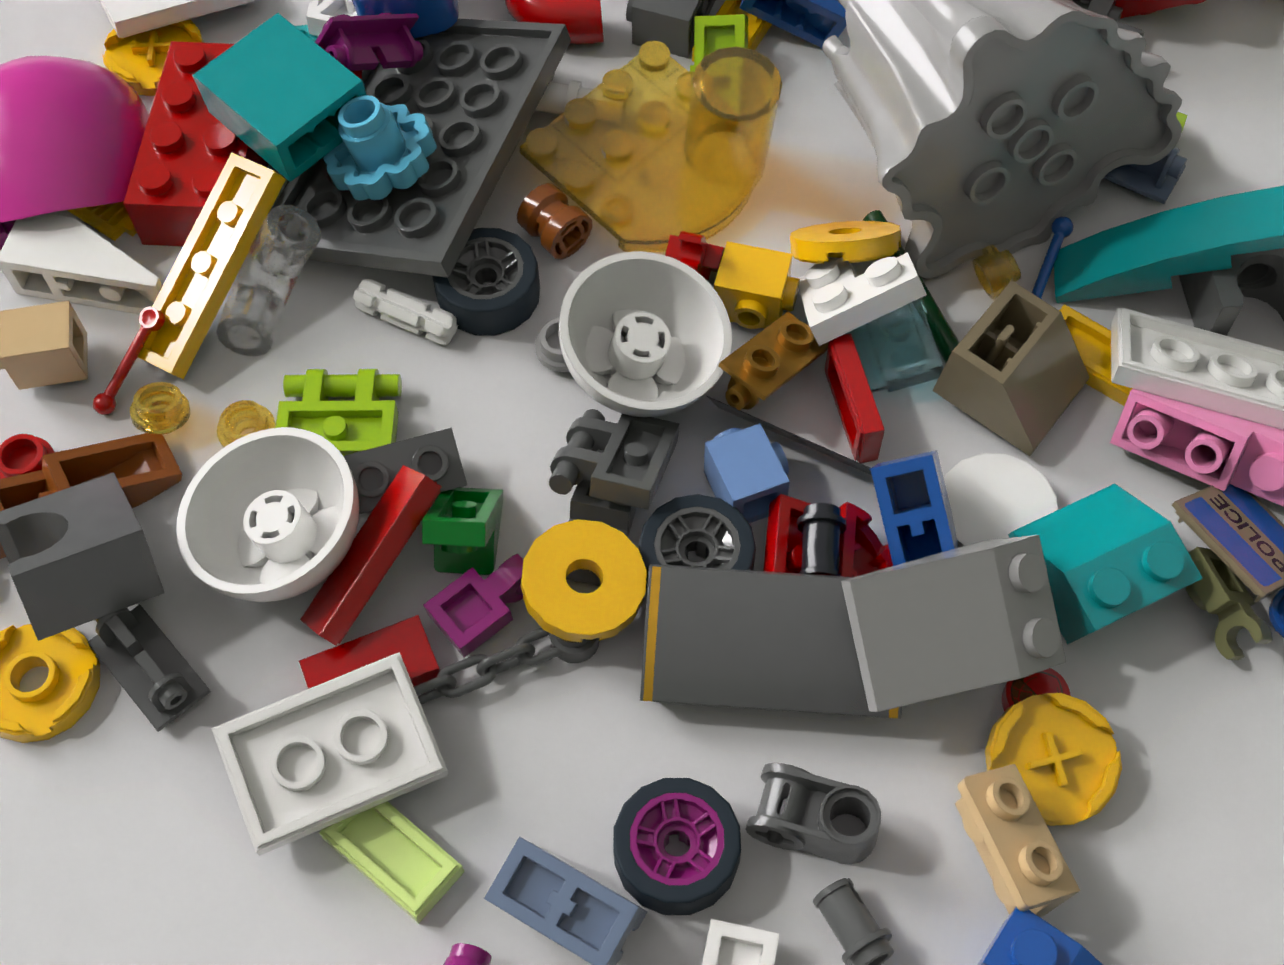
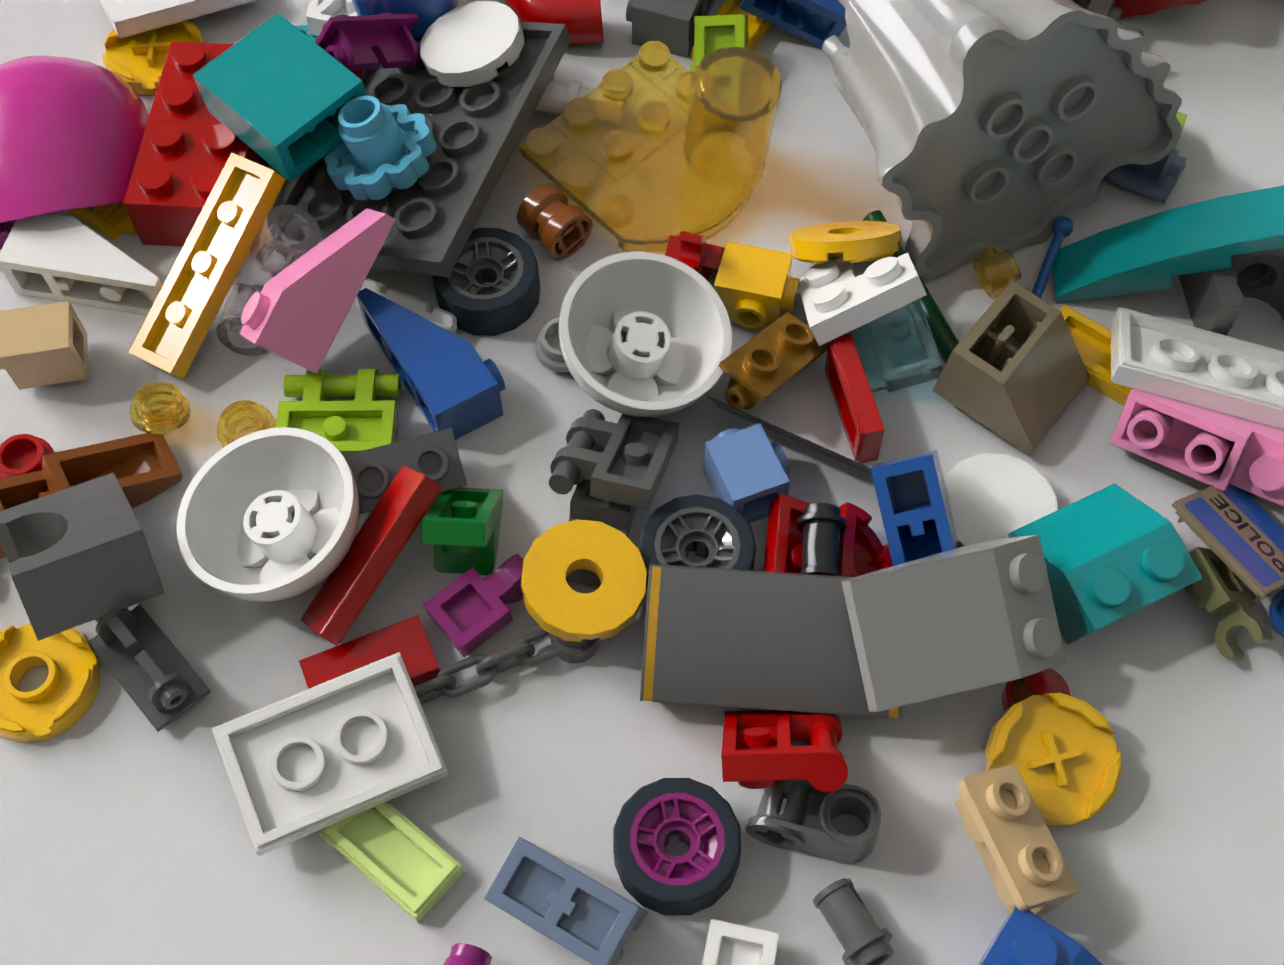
(150, 320): red hinge -> none
(311, 297): none -> bright pink slope
(435, 367): none -> blue slope
(471, 43): none -> white tile
(760, 750): none -> red plate

